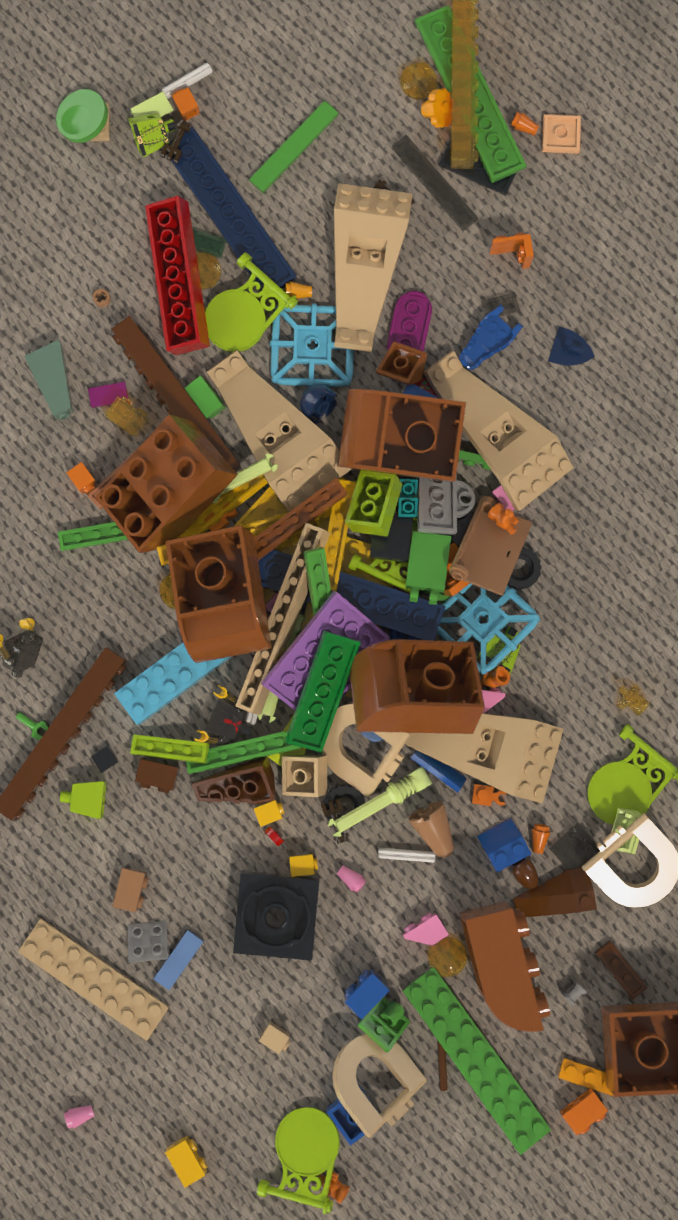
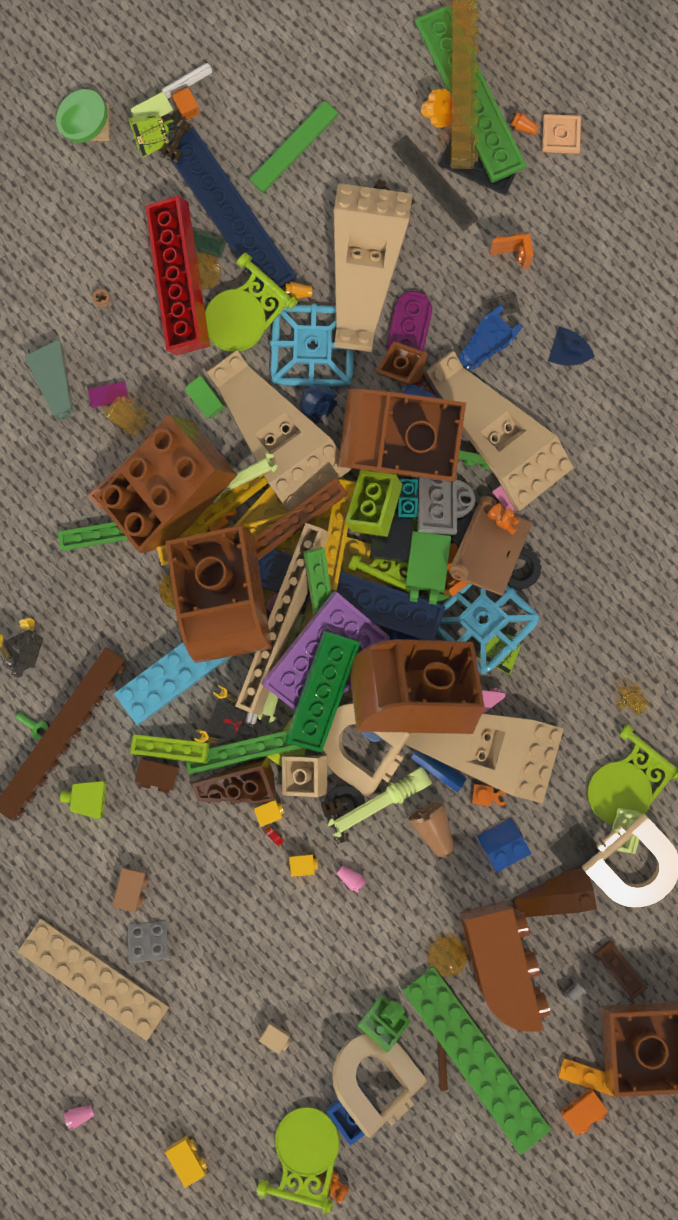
(82, 478): orange brick -> none
(104, 759): black tile -> none
(164, 382): reddish brown brick -> none
(178, 960): medium blue tile -> none
(294, 896): black piece -> none
(365, 993): blue brick -> none
(403, 854): white axle -> none
(418, 80): clear yellow dish -> none
(428, 931): bright pink slope -> none
(495, 678): orange piece -> none
(525, 873): reddish brown animal -> none
(540, 835): orange cone -> none

